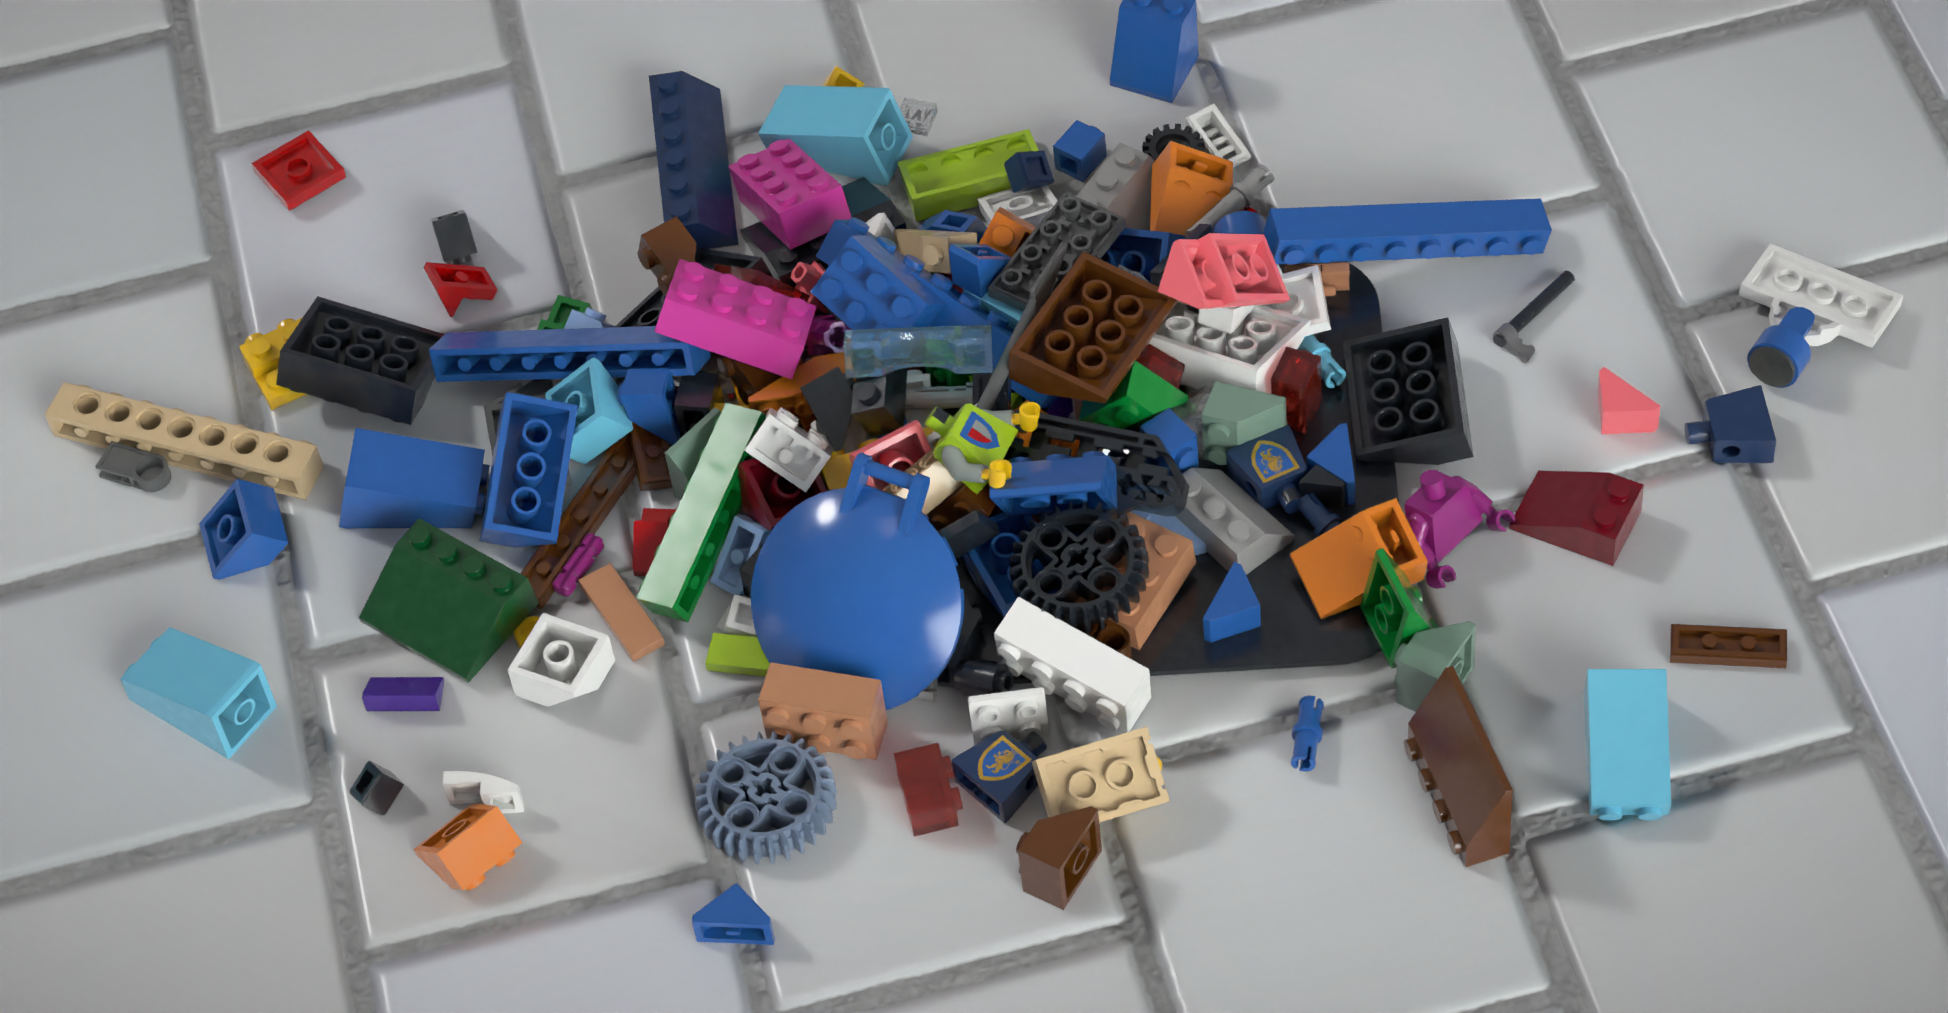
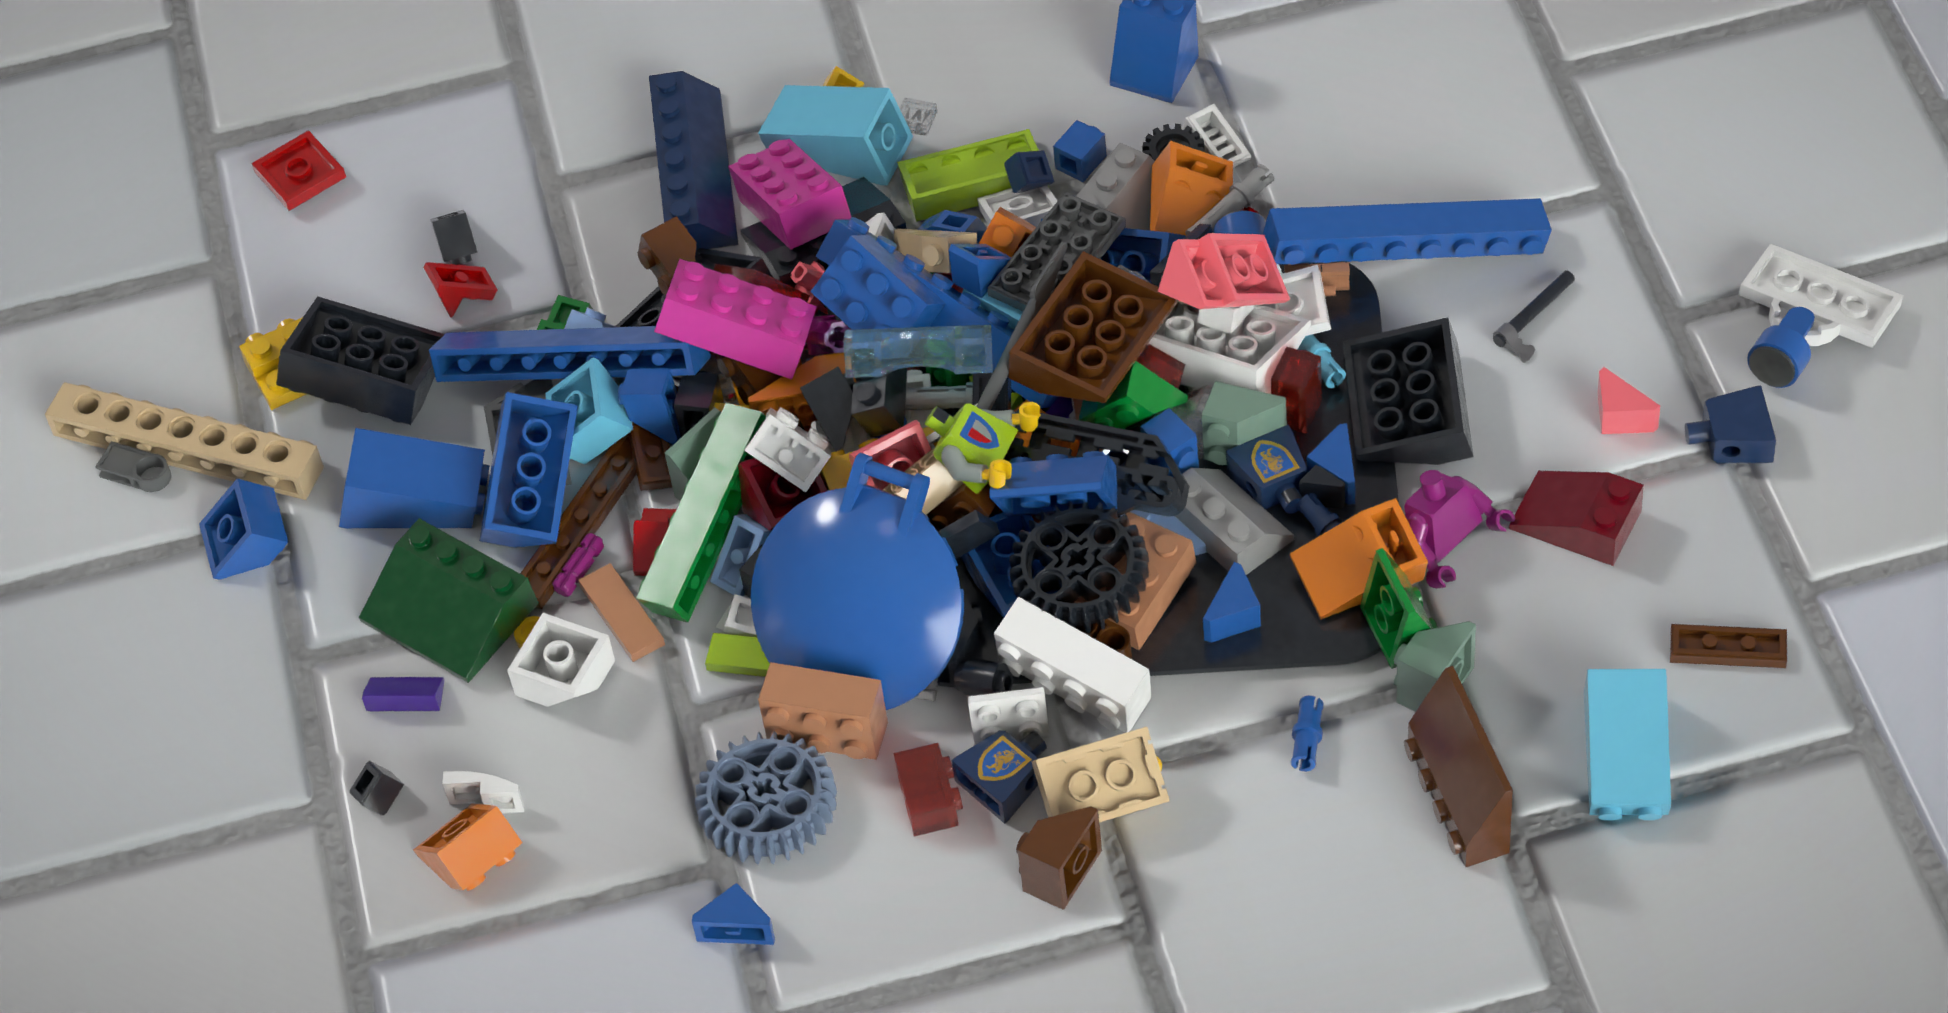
(201, 690): medium azure slope -> none

